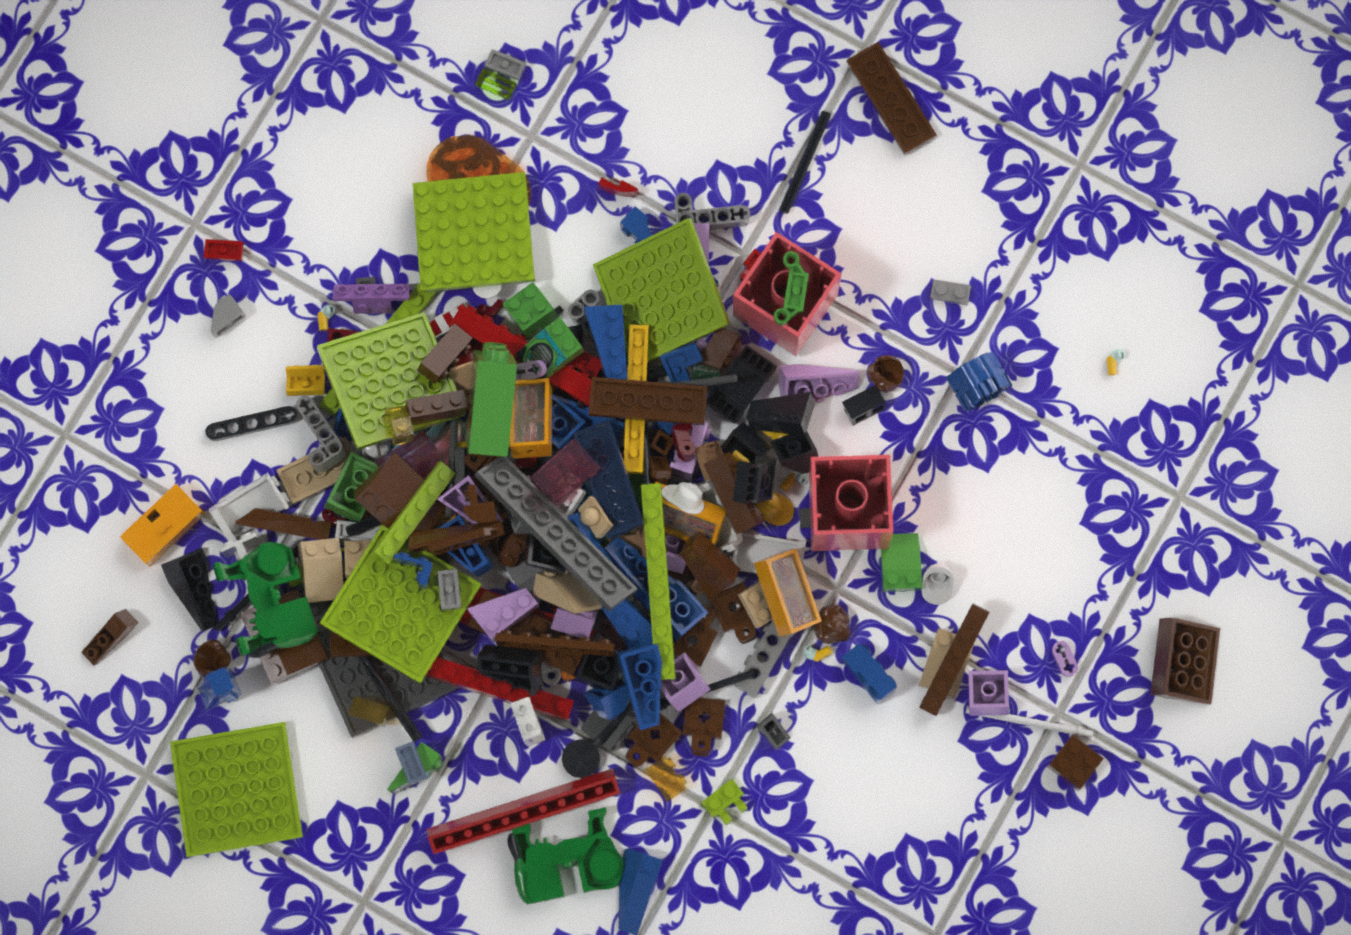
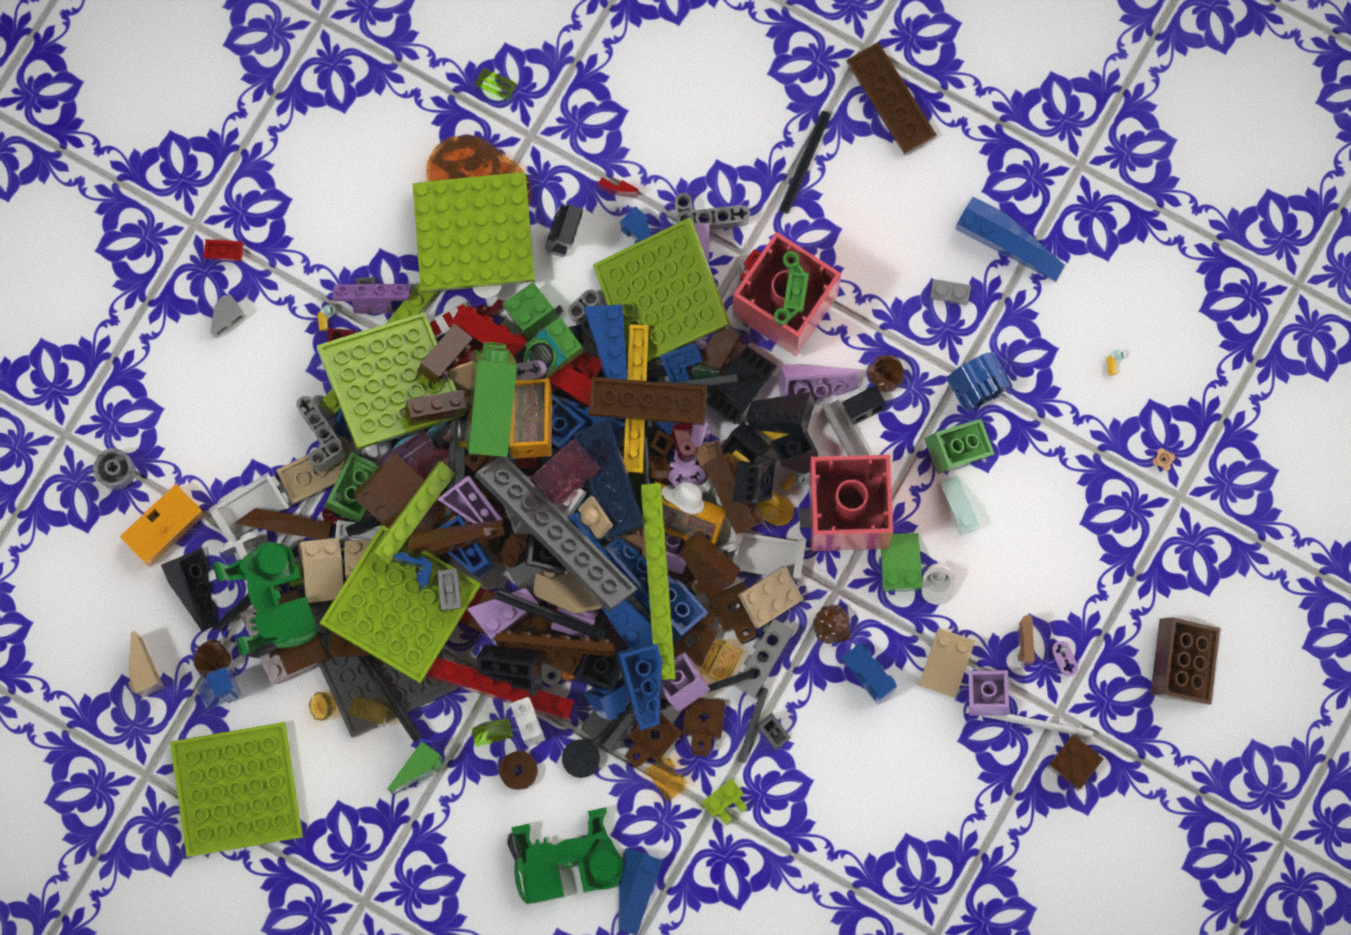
(104, 465): none -> light grey brick
(109, 636): reddish brown slope -> none
(142, 670): none -> tan slope
(242, 423): black beam -> none
(305, 380): yellow bracket -> none
(322, 706): none -> clear yellow hair
(399, 425): clear yellow slope -> none
(411, 763): sand blue plate -> none
(441, 444): none -> black bar
(478, 511): reddish brown brick -> none
(492, 732): none -> clear neon green slope
(505, 65): light grey plate -> none
(513, 760): none -> reddish brown plate
(523, 811): red brick -> none
(549, 614): none -> black axle
(563, 229): none -> black plate
(687, 475): none -> lavender beam
(721, 660): none -> clear yellow bracket
(753, 724): none -> dark grey bar
(787, 592): brick -> none
(816, 655): arm -> none
(844, 429): none -> light grey fence
(954, 659): reddish brown arch -> none
(959, 446): none -> bright green slope
(959, 506): none -> light aqua slope
(1007, 237): none -> blue wedge
(1026, 641): none -> medium nougat container
(1164, 464): none -> light nougat plate

